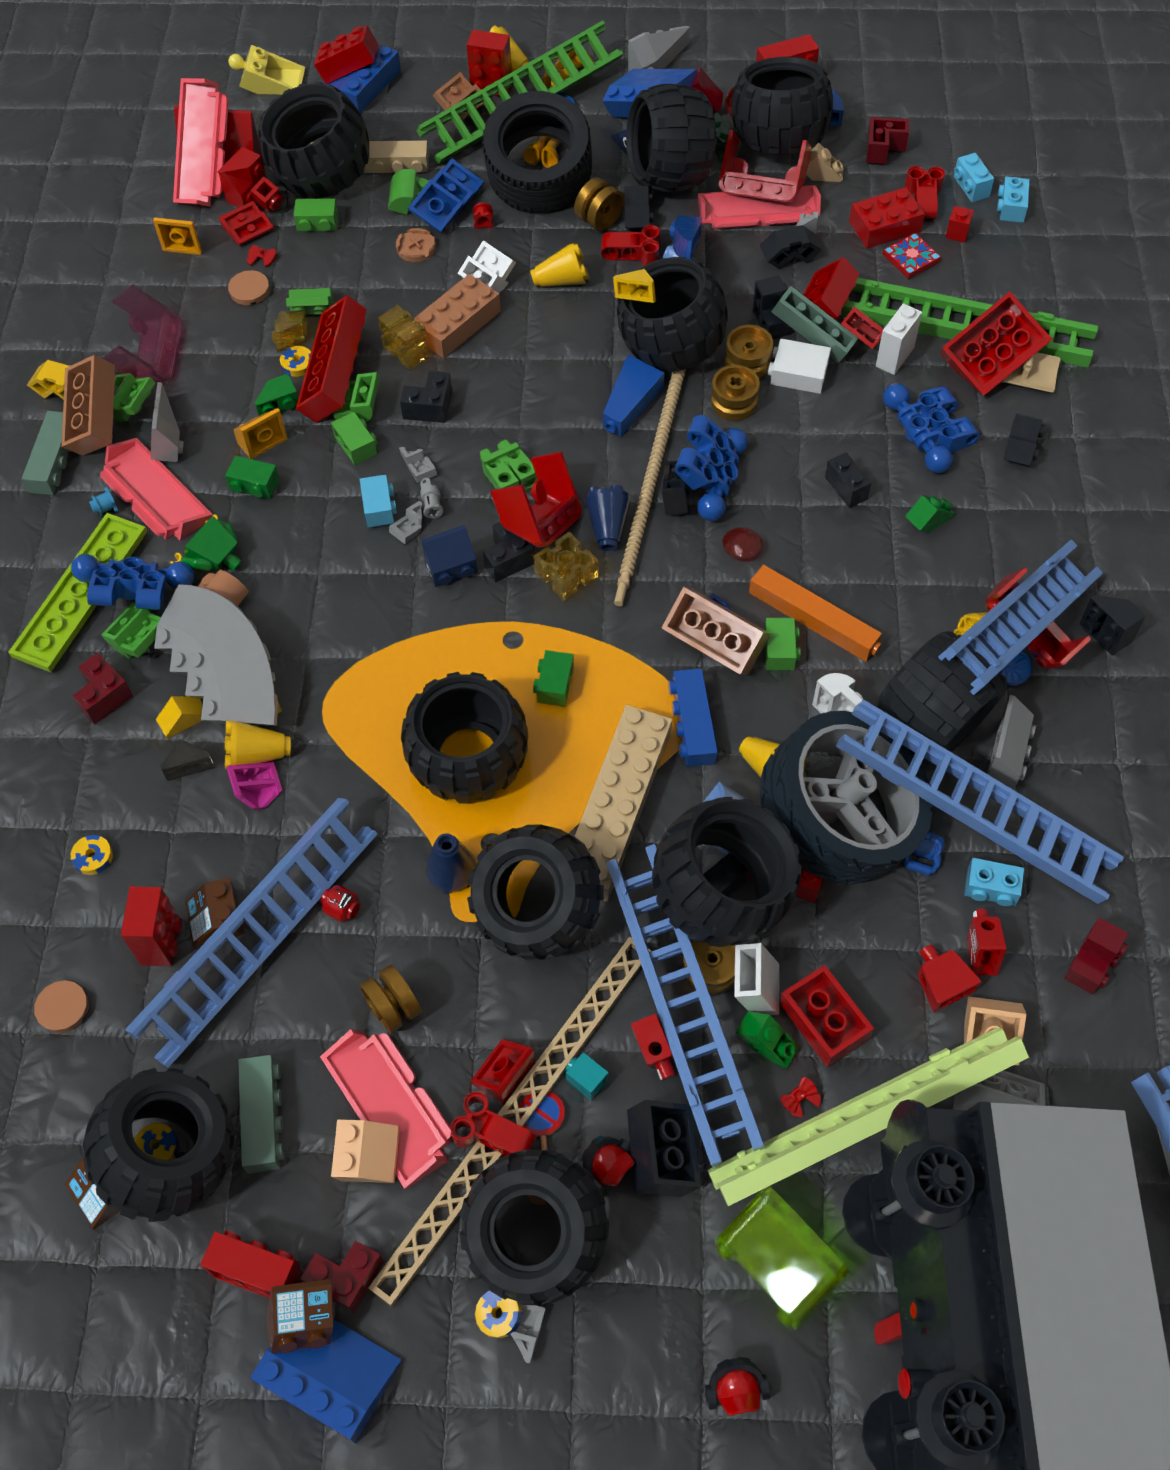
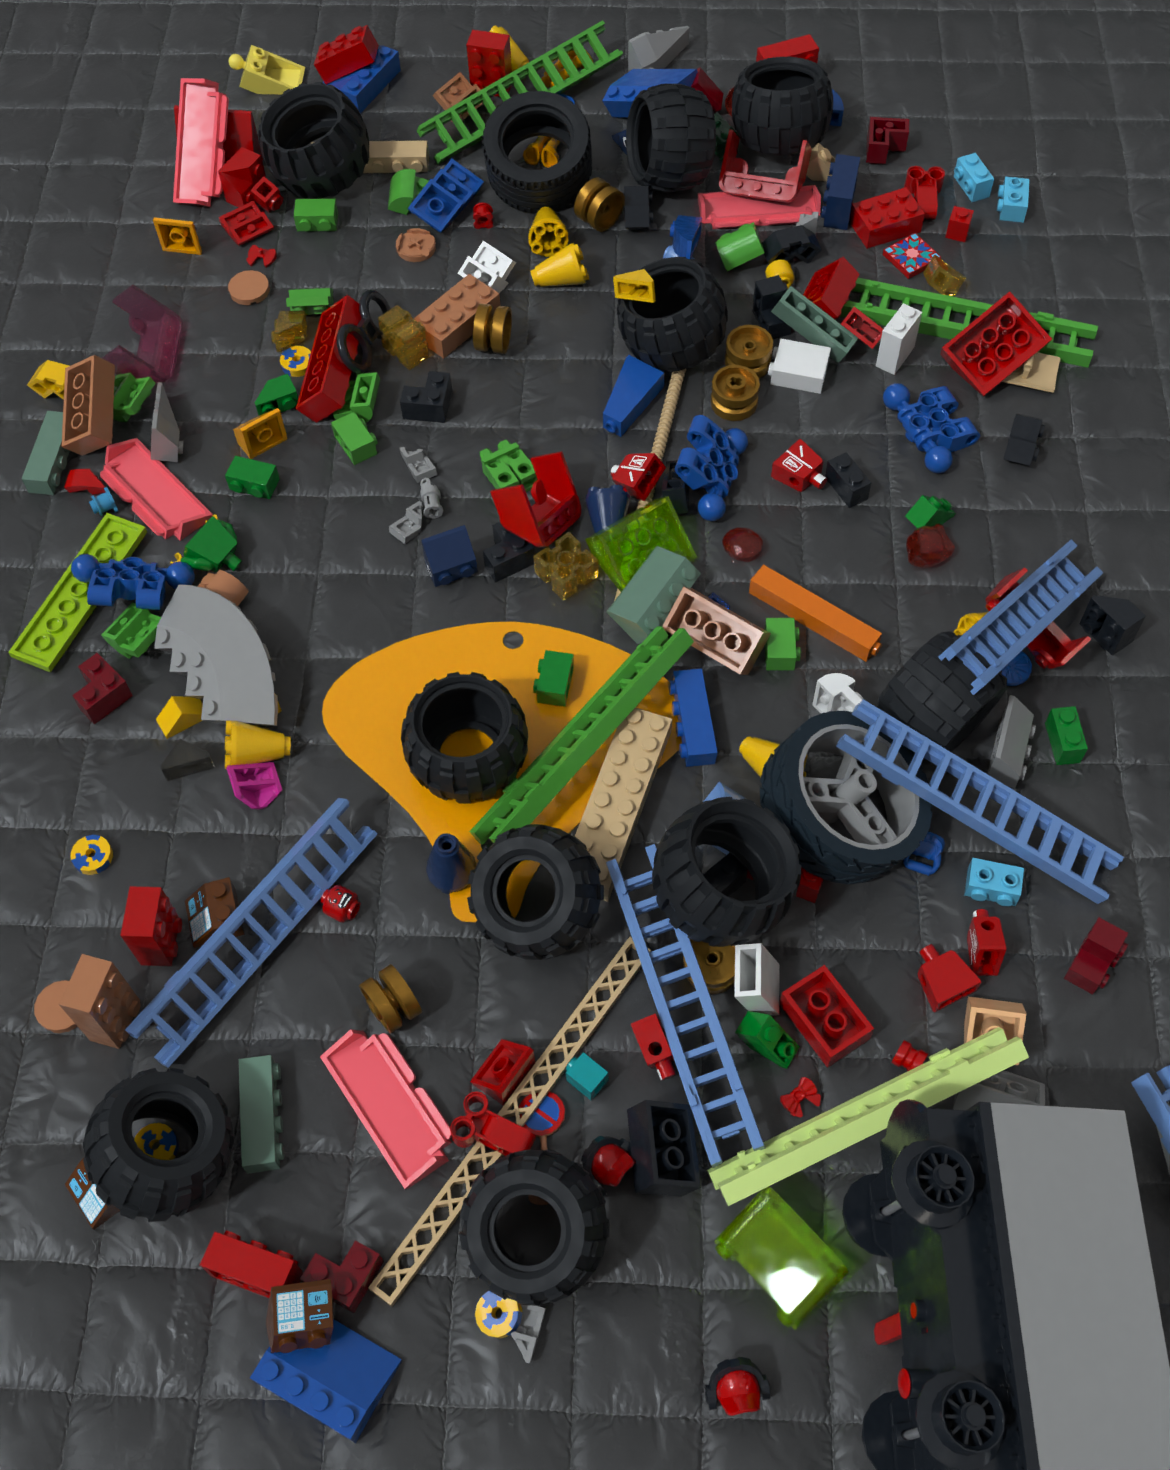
(83, 480): none -> red slope
(100, 1001): none -> nougat brick
(364, 332): none -> black bar
(365, 1151): light nougat slope -> none
(377, 501): medium azure brick -> none
(492, 328): none -> pearl gold wheel
(547, 233): none -> yellow cone
(583, 735): none -> bright green ladder
(631, 539): none -> clear neon green slope
(632, 245): red piece -> none
(638, 474): none -> red torso
(652, 593): none -> sand green slope
(739, 246): none -> bright green brick
(781, 268): none -> yellow head
(799, 467): none -> red torso
(840, 191): none -> dark blue piece
(908, 1056): none -> red wheel
(929, 546): none -> clear red piece
(943, 277): none -> clear yellow slope
(1066, 735): none -> green brick

